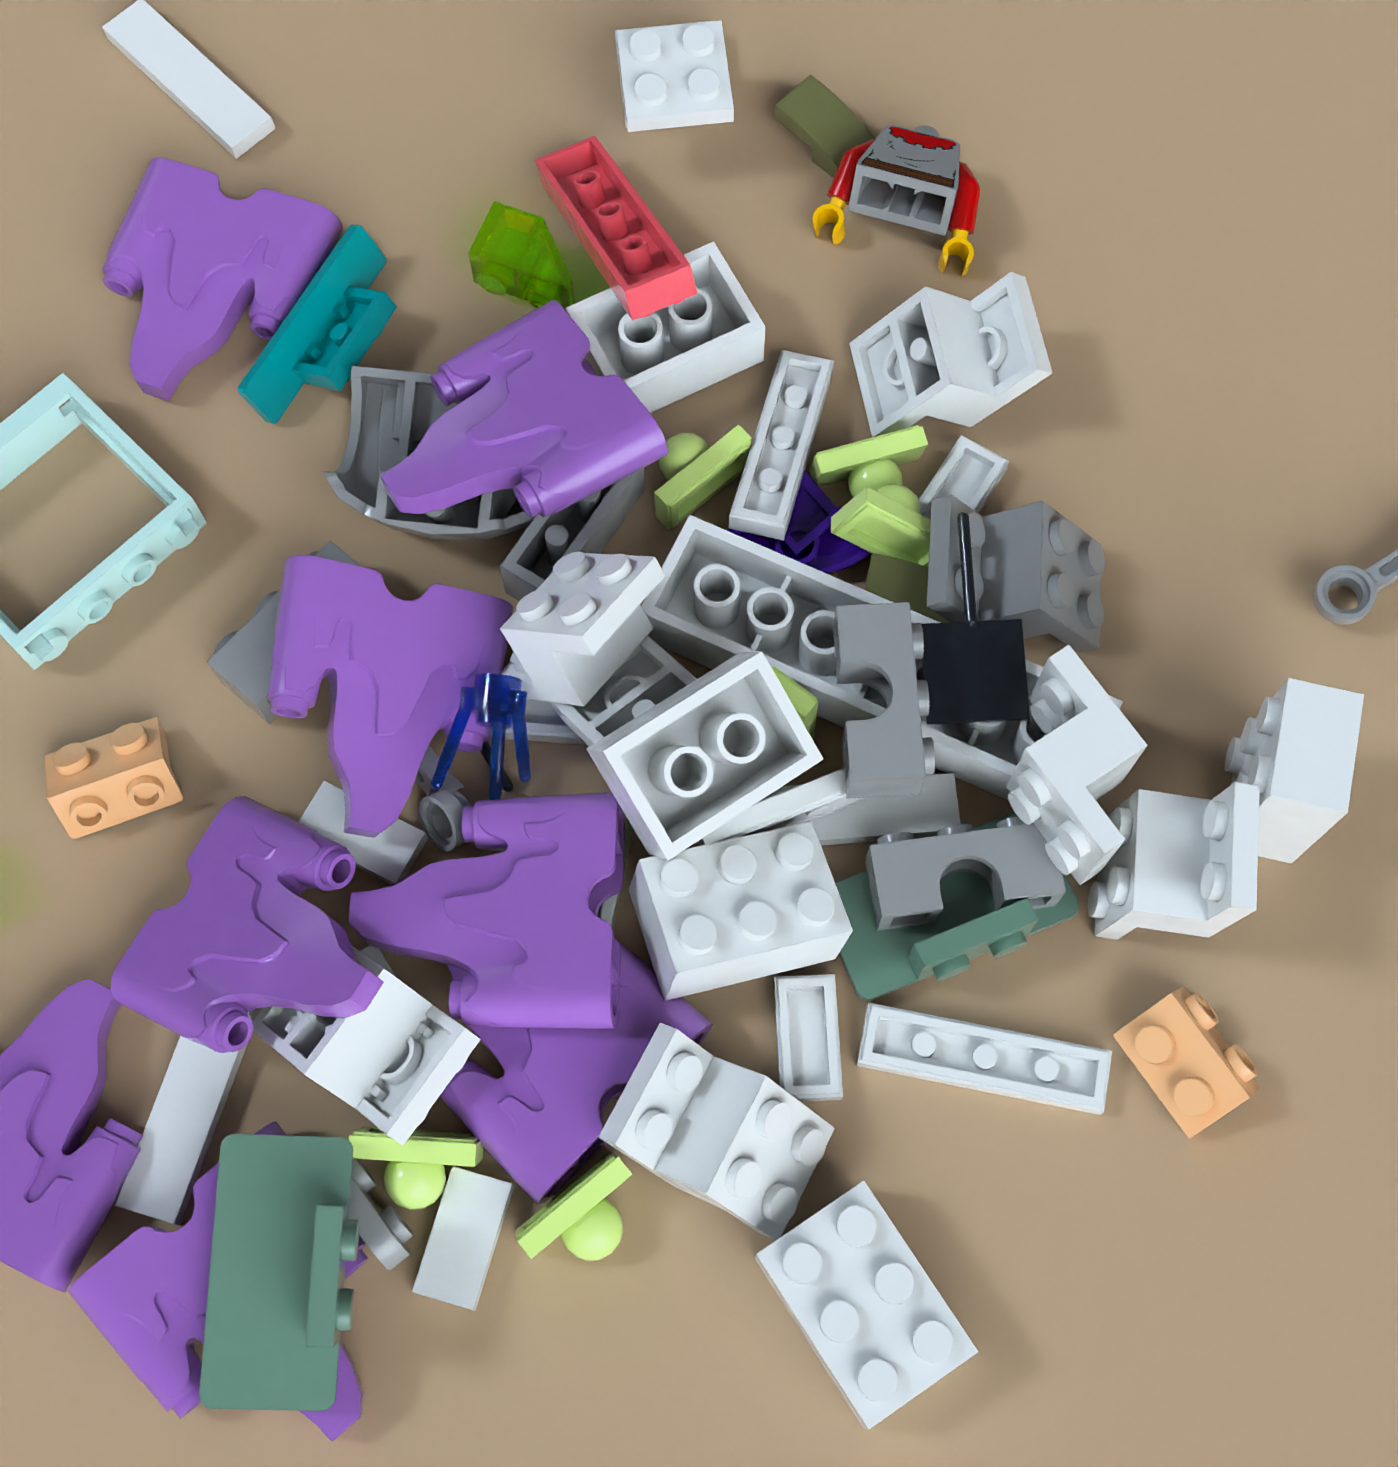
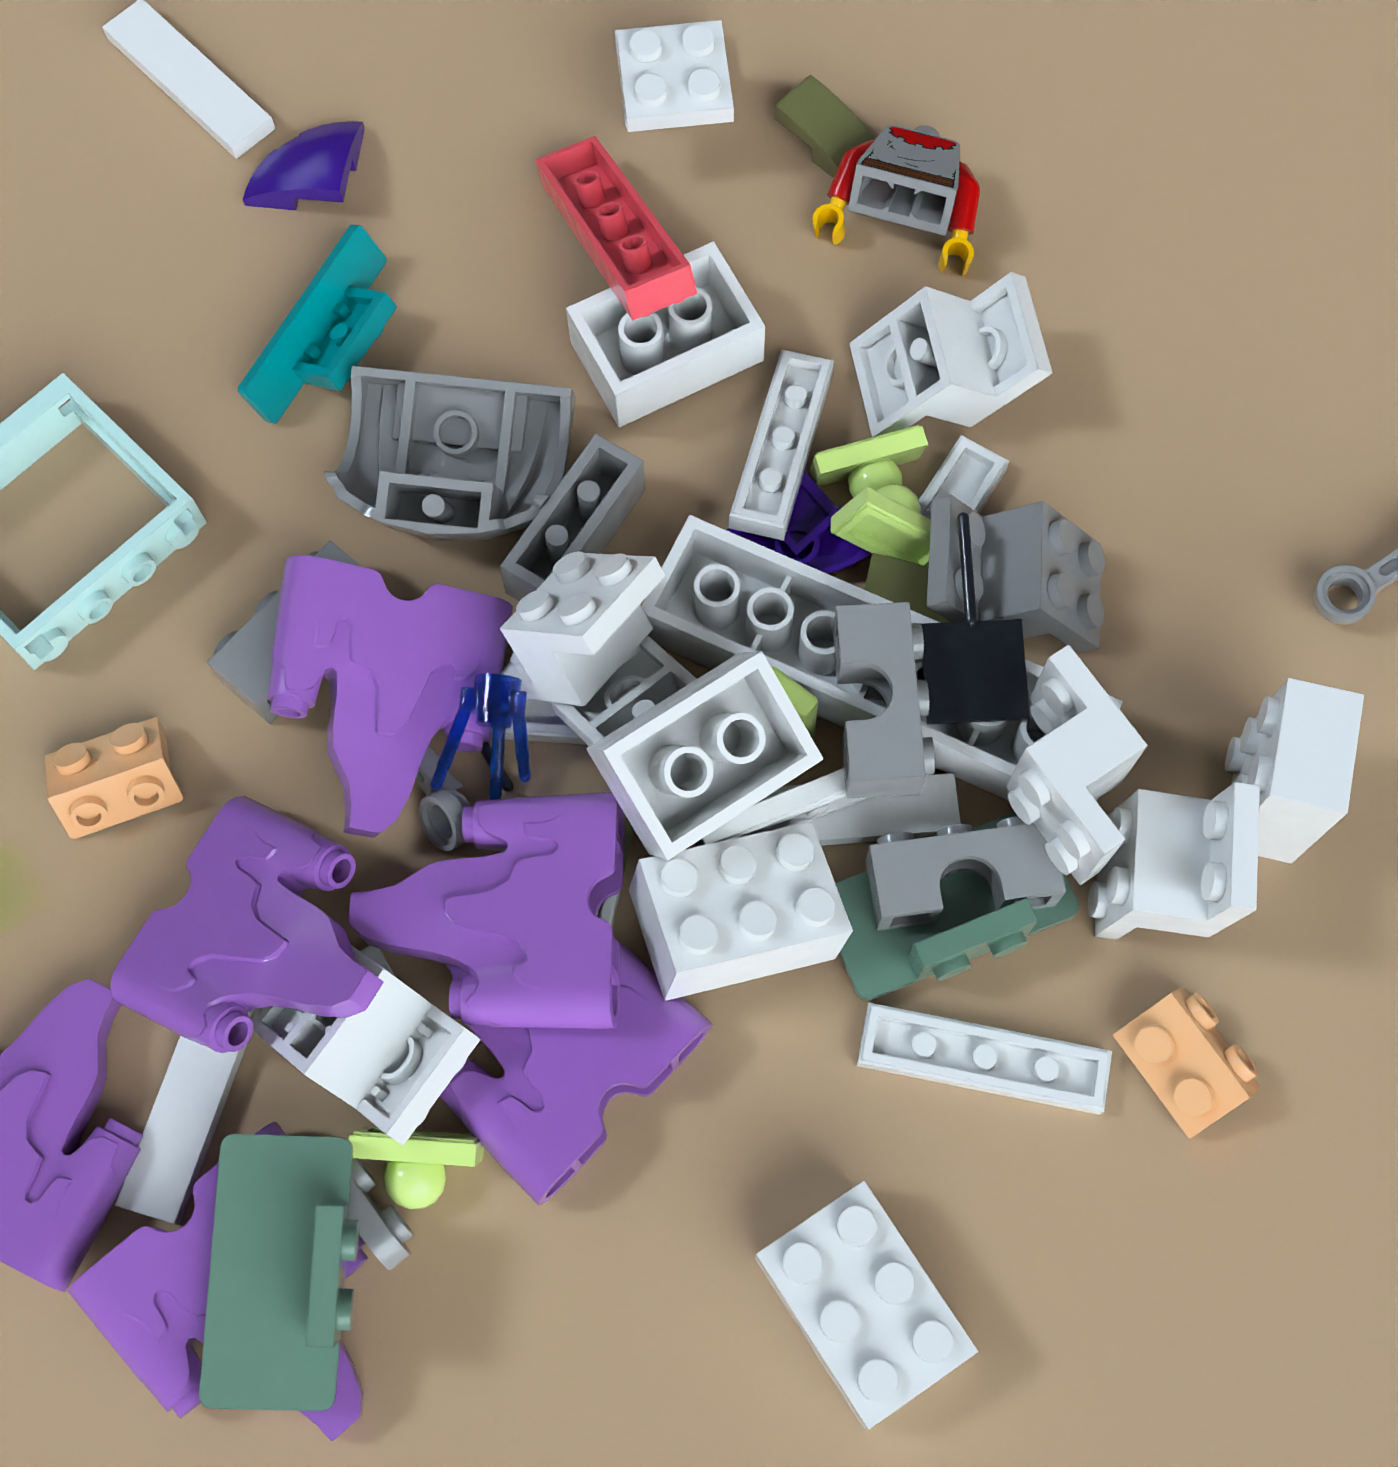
(206, 263): medium lavender rock -> none
(307, 167): none -> dark purple brick
(384, 856): white tile -> none
(463, 1238): white tile -> none
(520, 258): clear neon green slope -> none
(526, 422): medium lavender rock -> none
(580, 1214): yellowish green tile -> none
(697, 472): yellowish green tile -> none
(718, 1131): white bracket -> none
(808, 1037): white tile -> none

